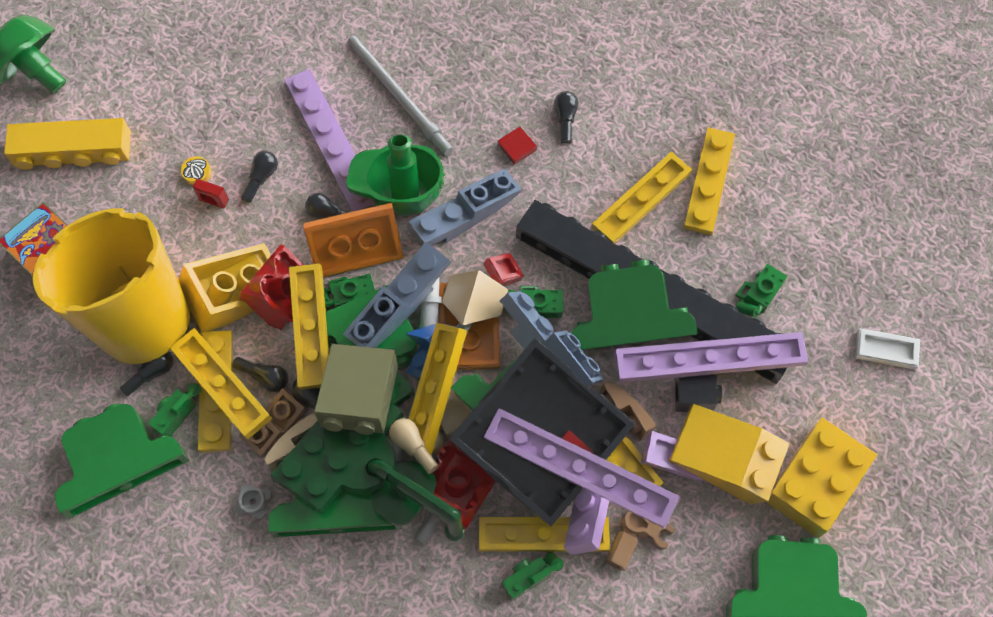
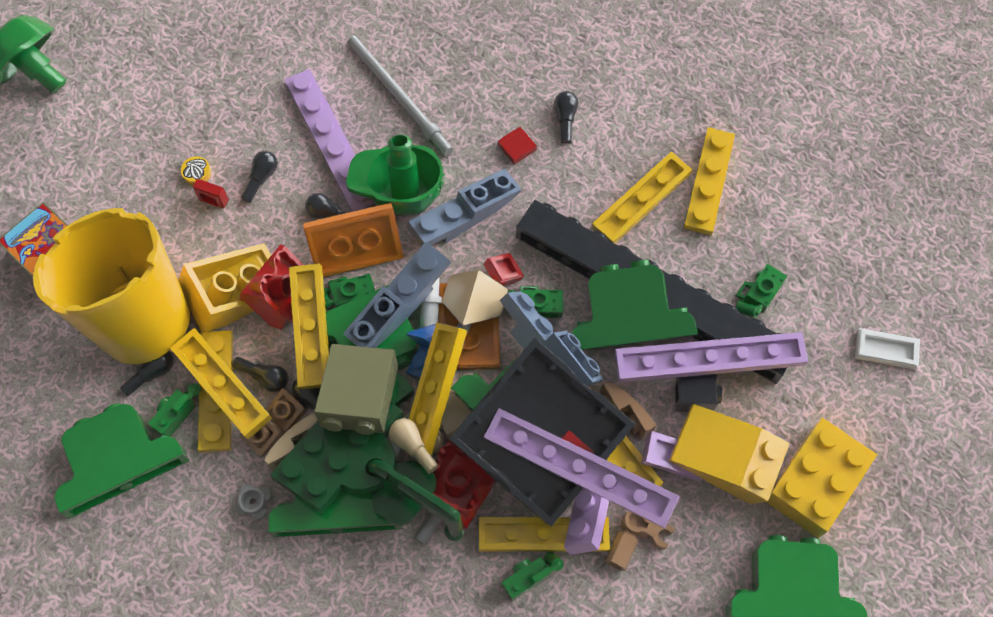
(67, 143): yellow brick -> none

